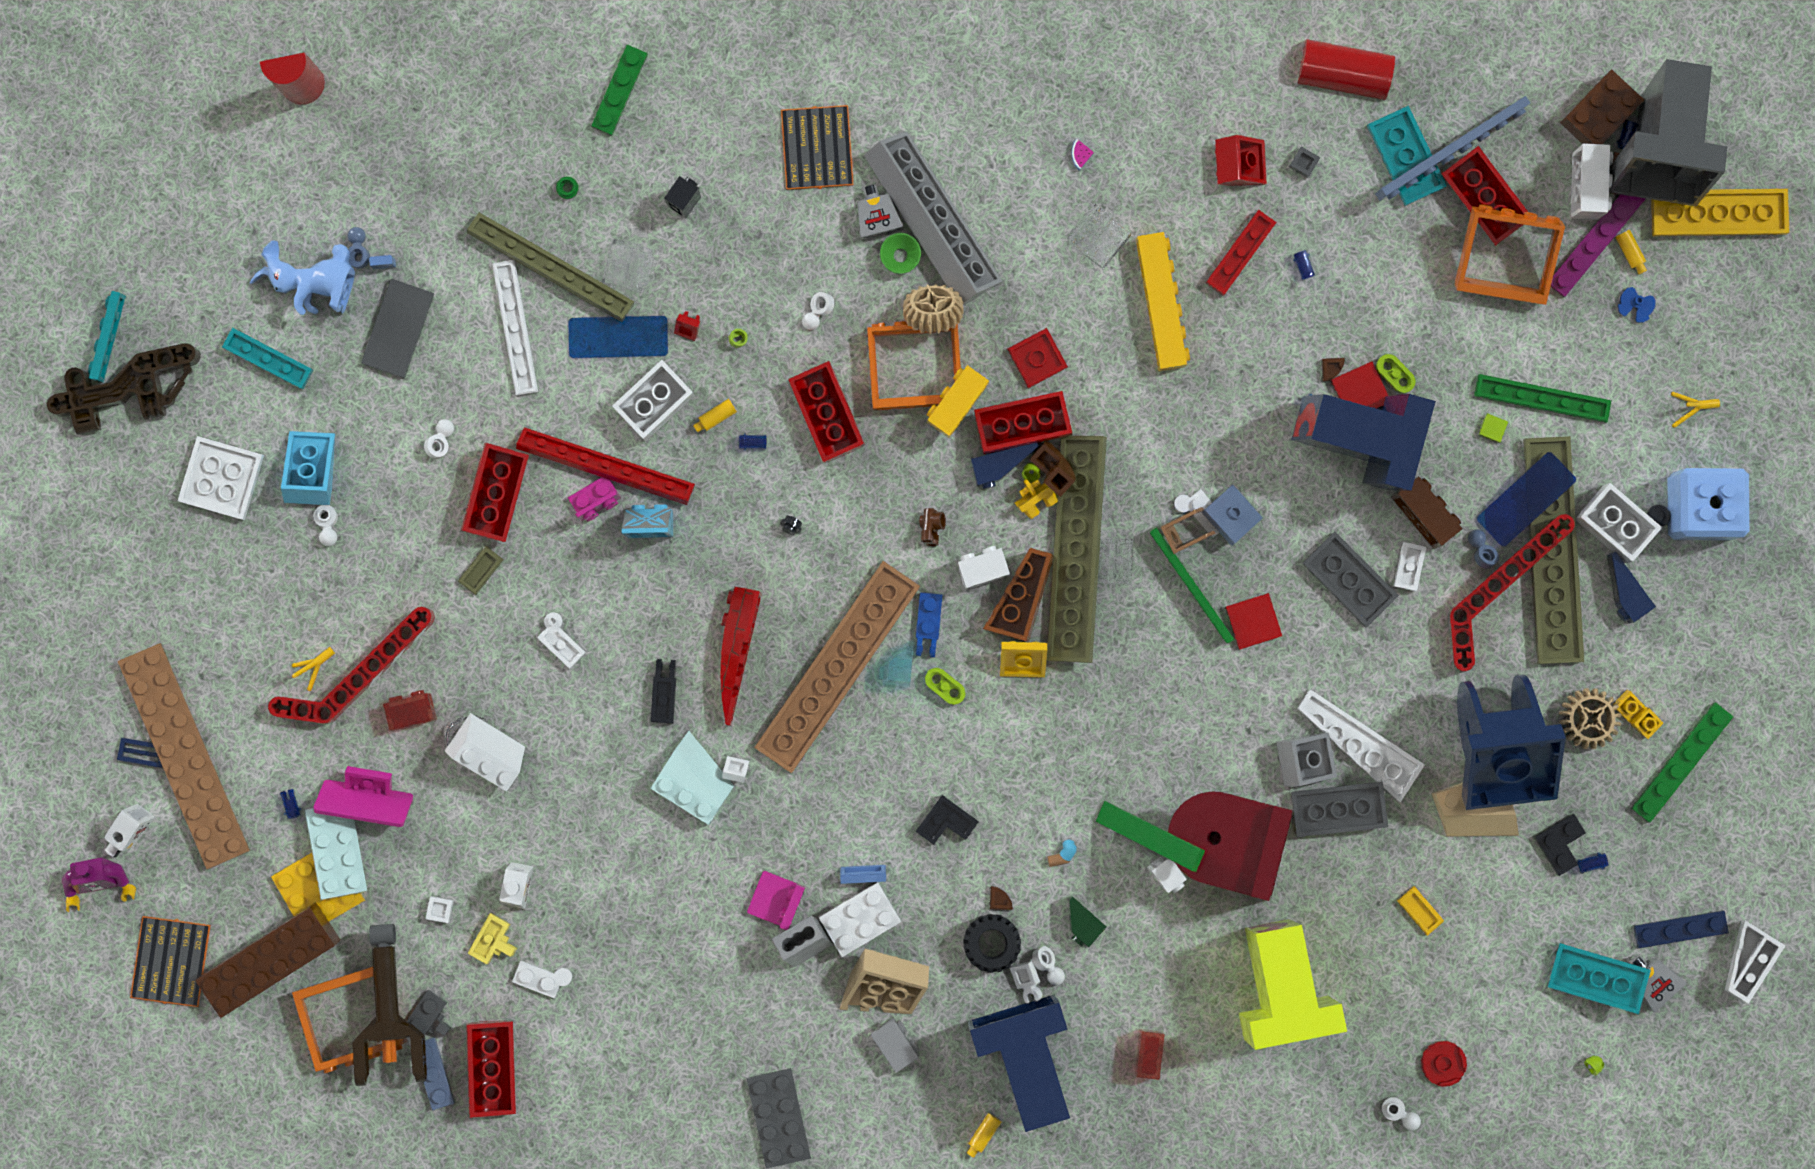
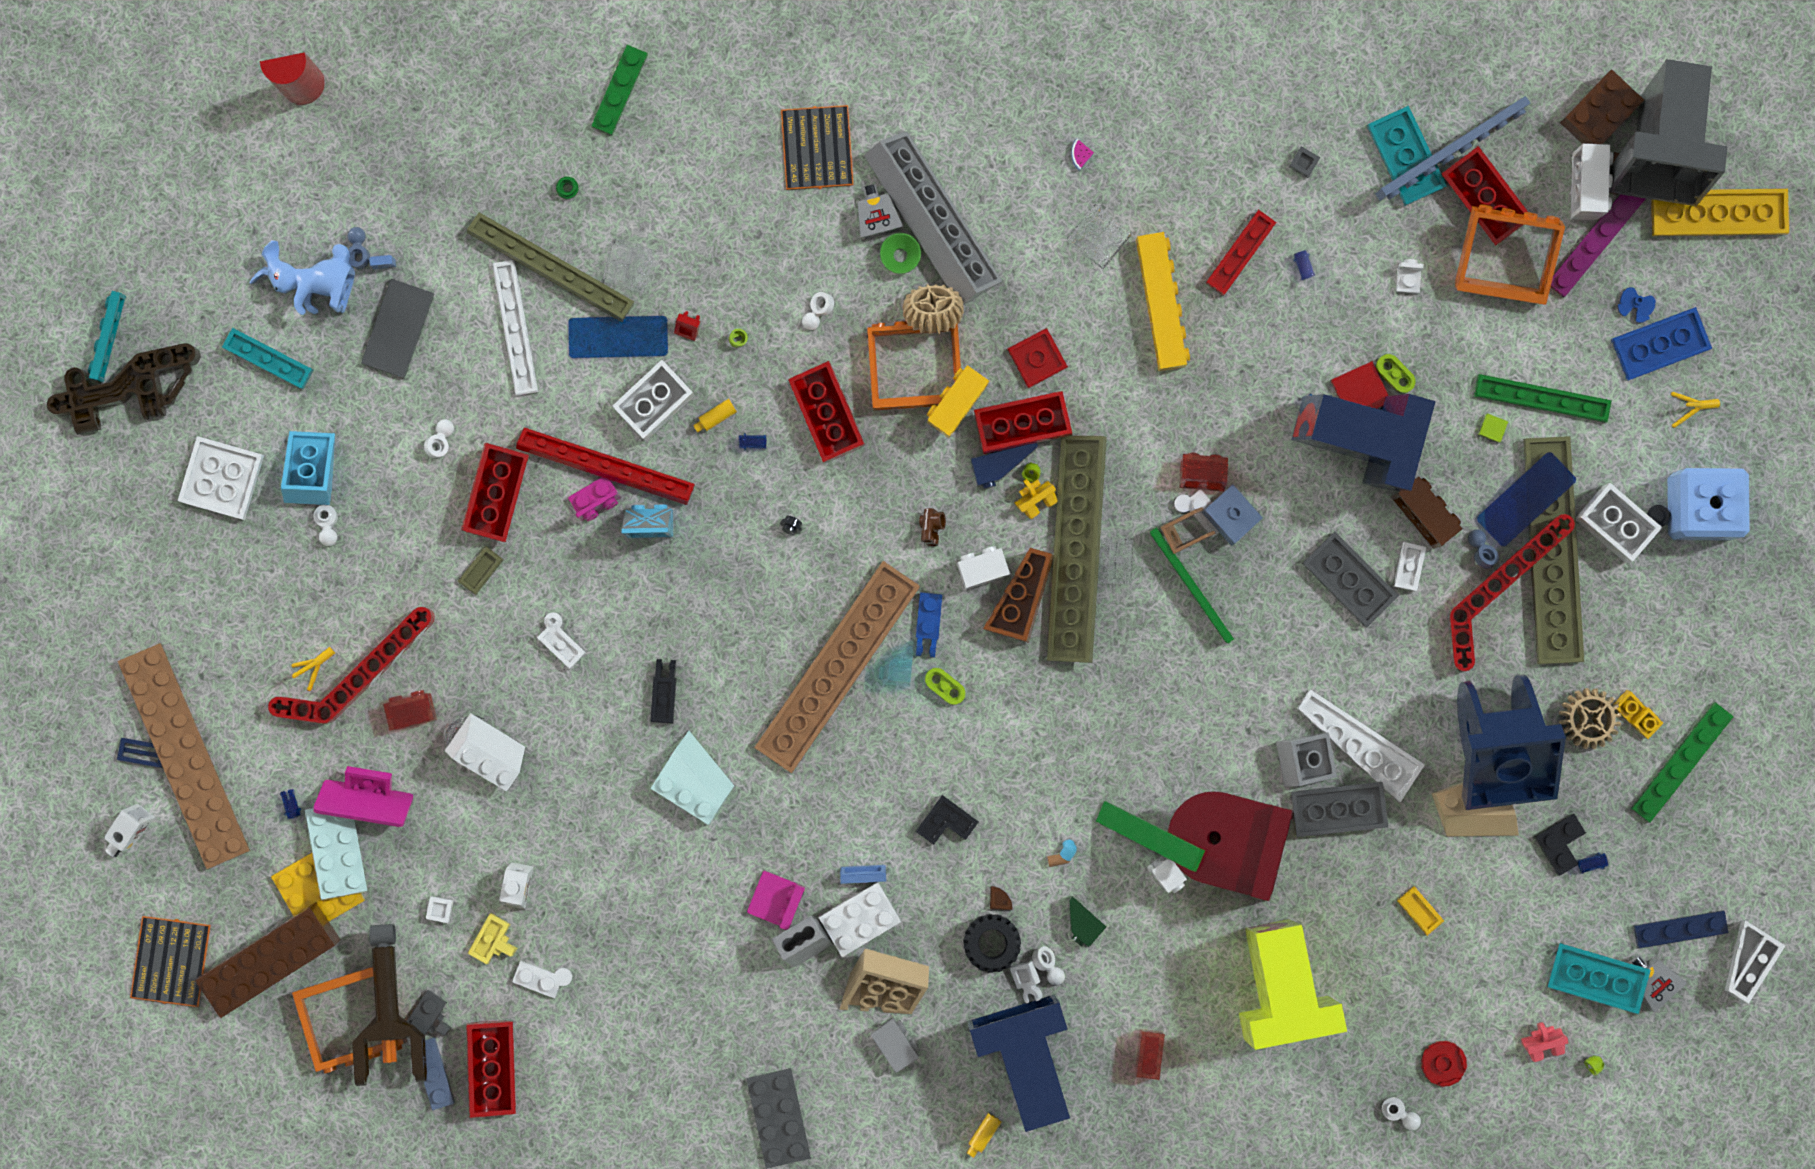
(94, 876): magenta torso -> none
(683, 196): black brick -> none
(735, 769): white plate -> none
(736, 642): red wedge -> none
(1023, 659): yellow plate -> none
(1057, 469): reddish brown brick -> none
(1203, 472): none -> clear red brick
(1240, 161): red slope -> none
(1253, 621): red tile -> none
(1331, 367): reddish brown tile -> none
(1346, 69): red brick -> none
(1409, 276): none -> white bracket
(1545, 1039): none -> coral hips
(1627, 592): dark blue slope -> none
(1628, 129): pin -> none
(1632, 251): yellow cylinder -> none
(1661, 343): none -> blue tile

